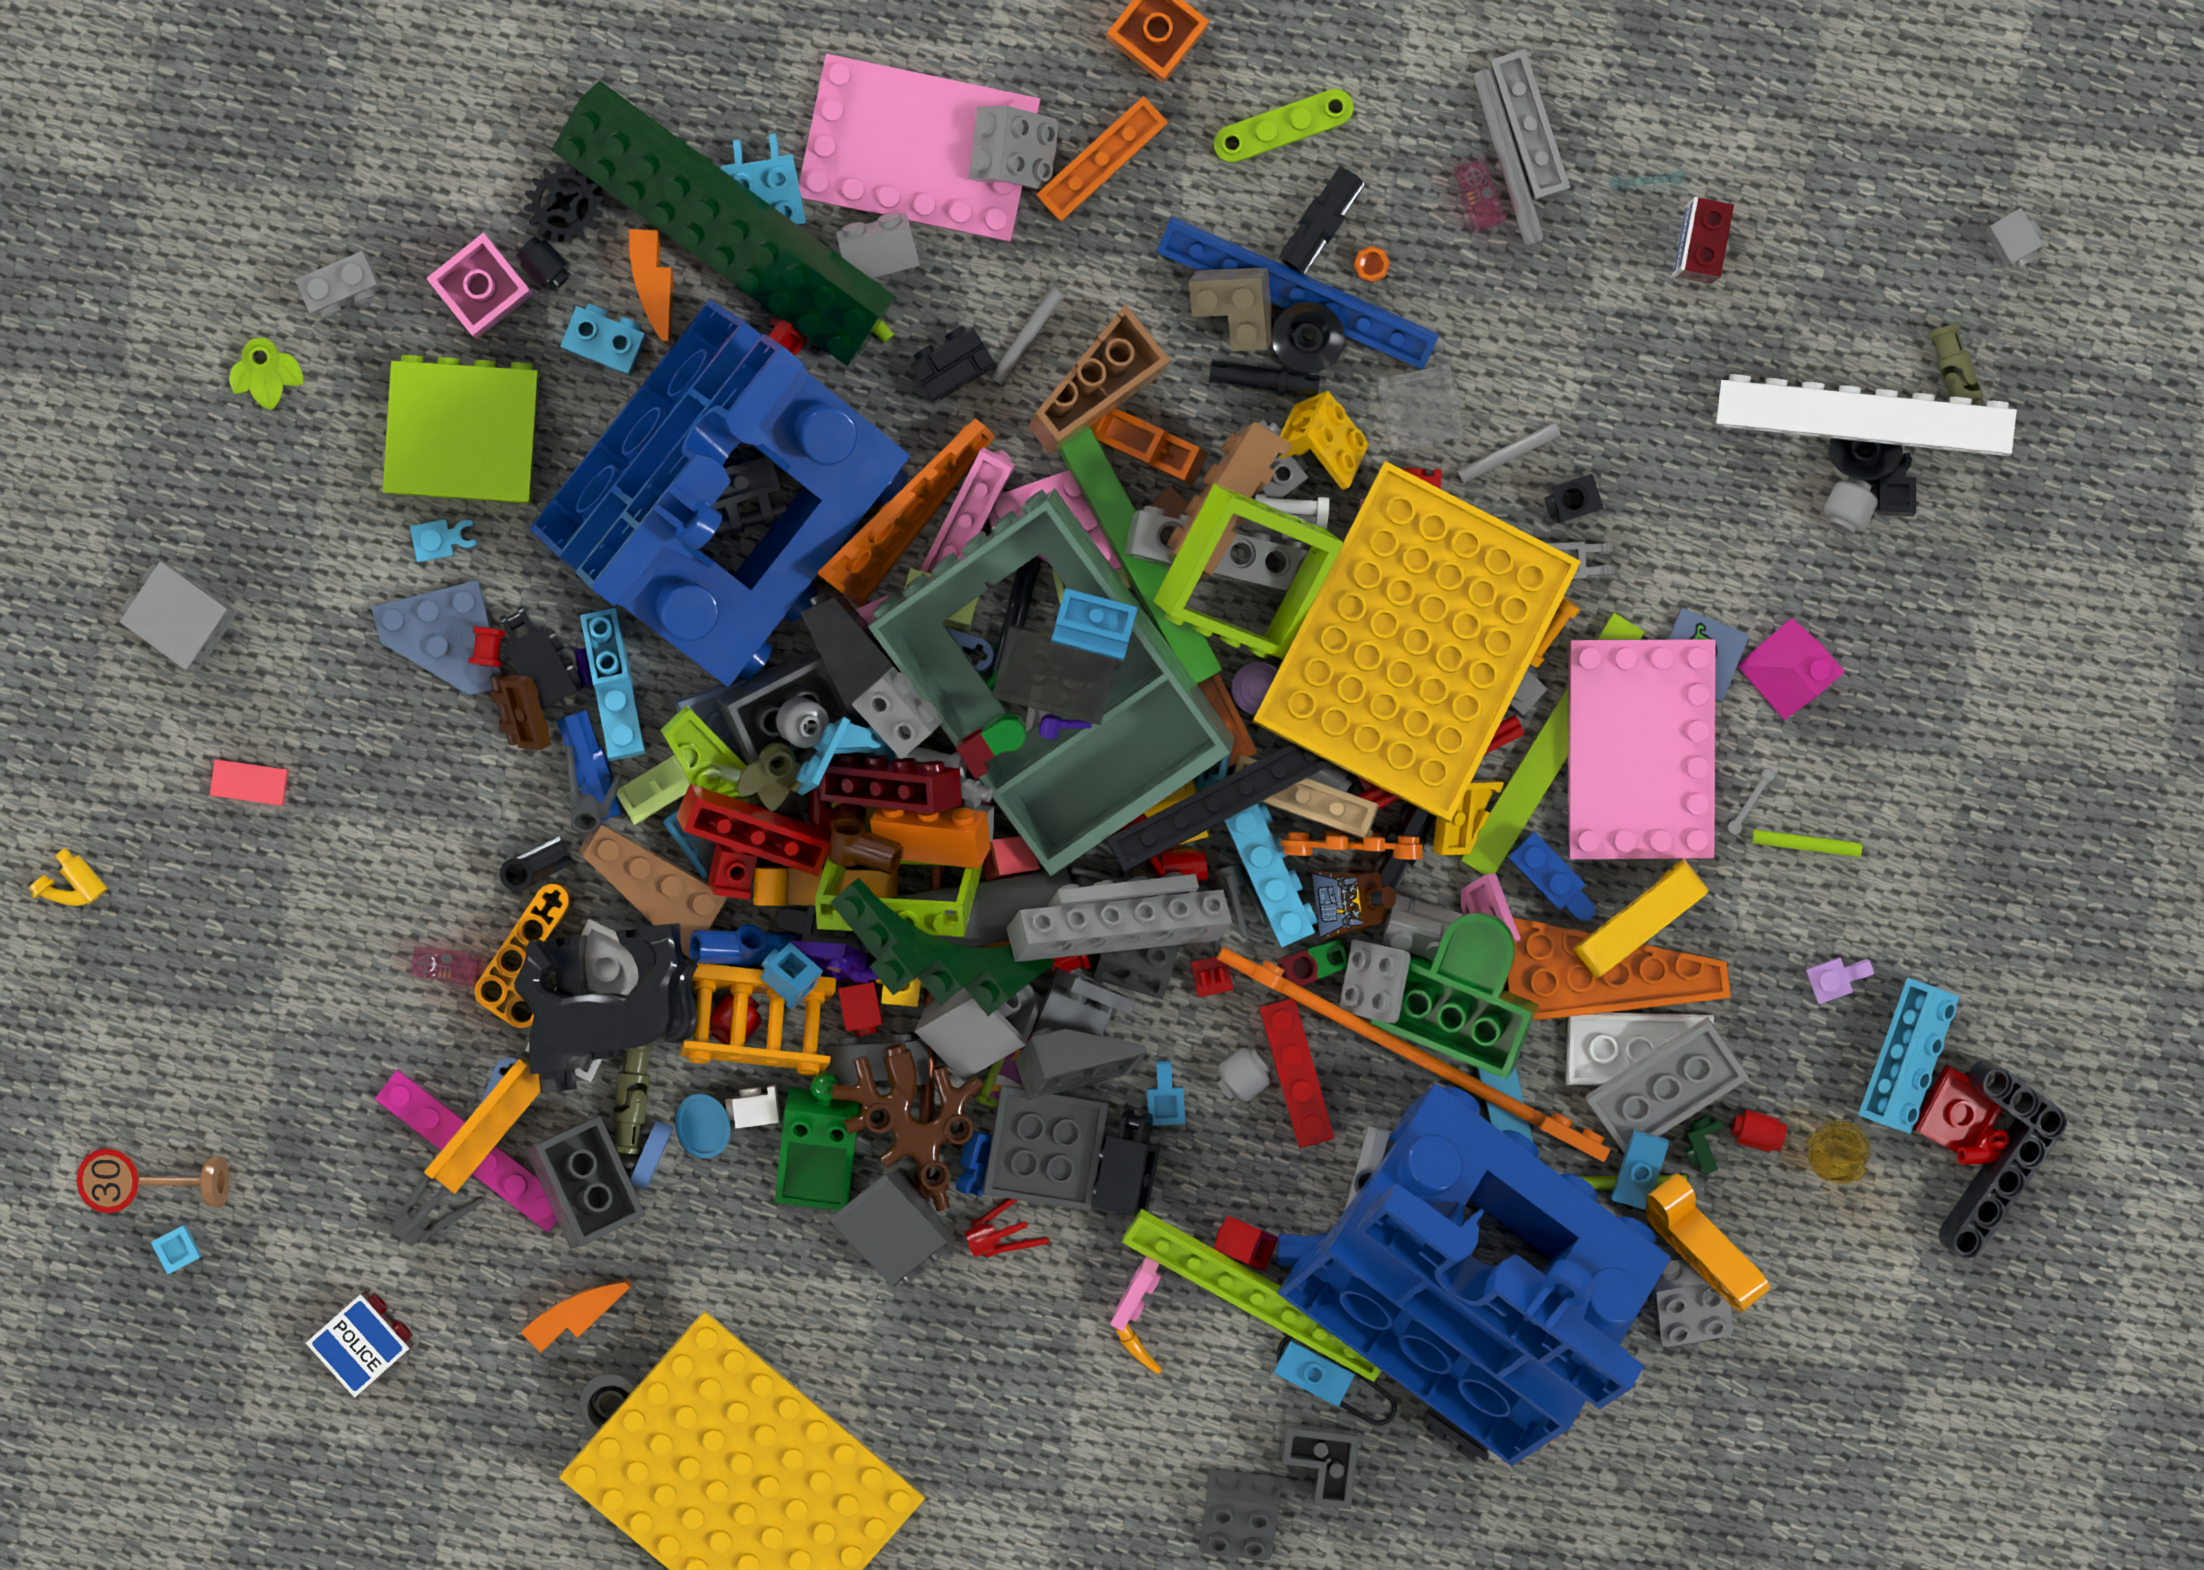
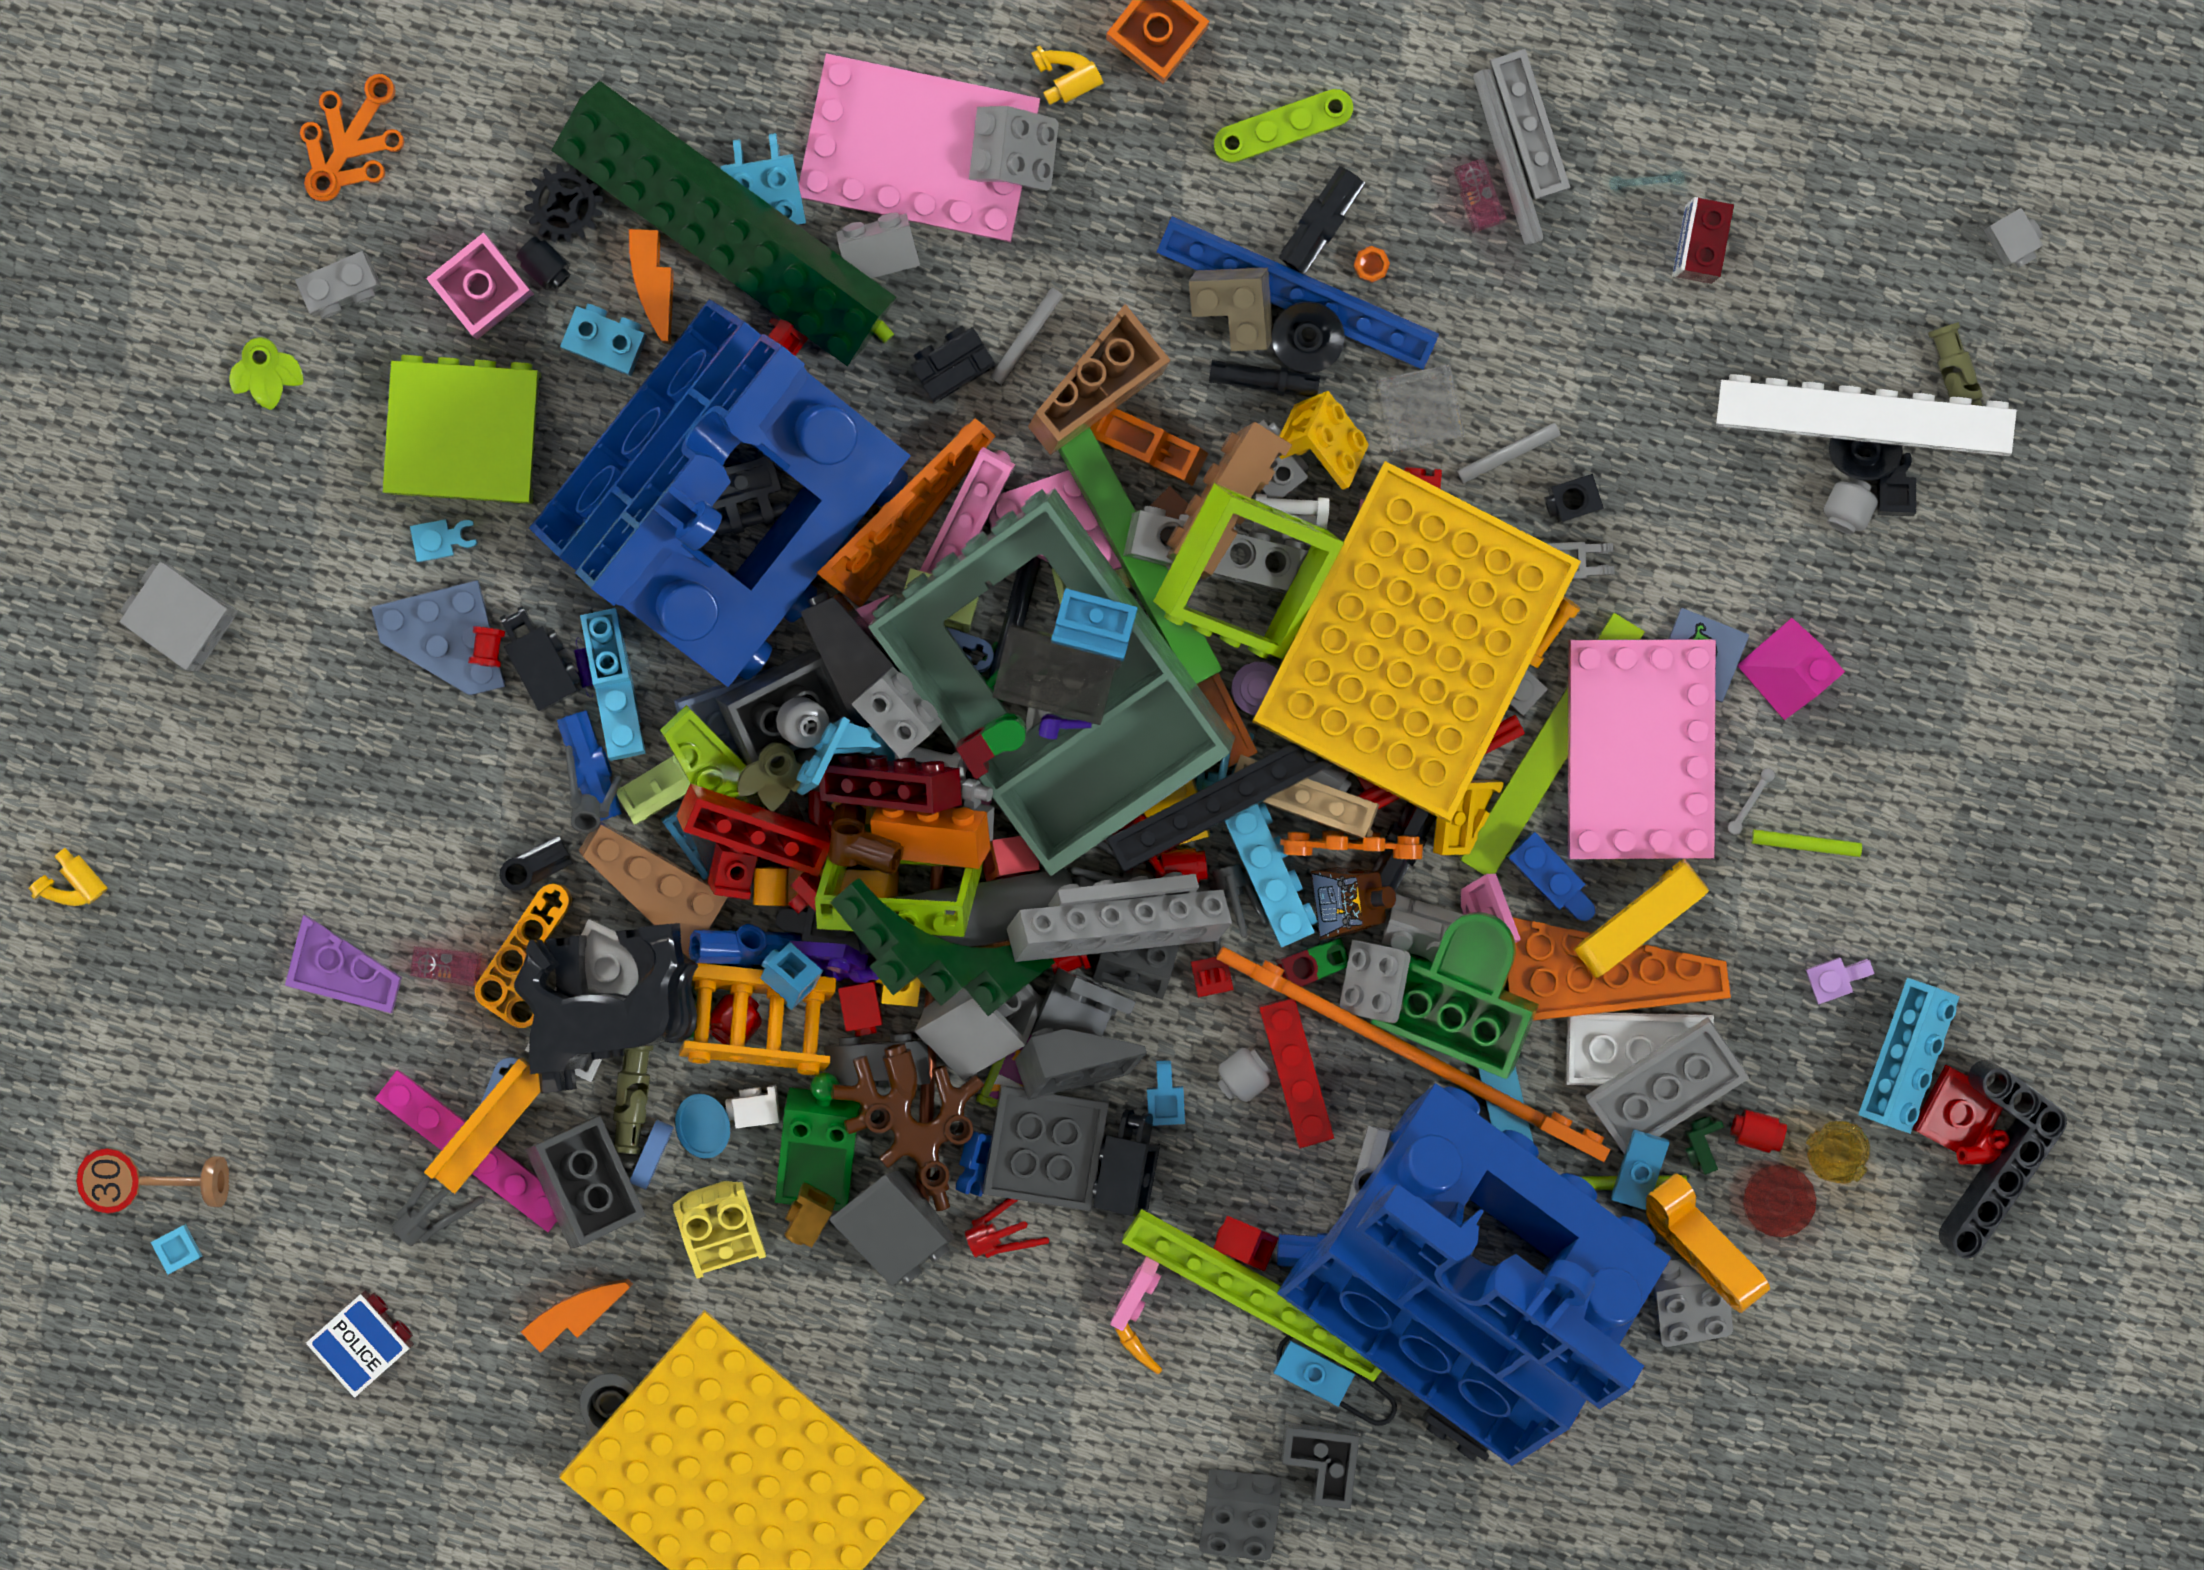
(249, 782): coral tile -> none
(339, 970): none -> medium lavender wing
(347, 143): none -> orange plant
(520, 711): reddish brown plate -> none
(718, 1227): none -> light yellow slope
(806, 887): none -> red tile
(808, 1215): none -> pearl gold brick
(1073, 84): none -> yellow plant
(1102, 159): orange plate -> none
(1779, 1200): none -> clear red tile

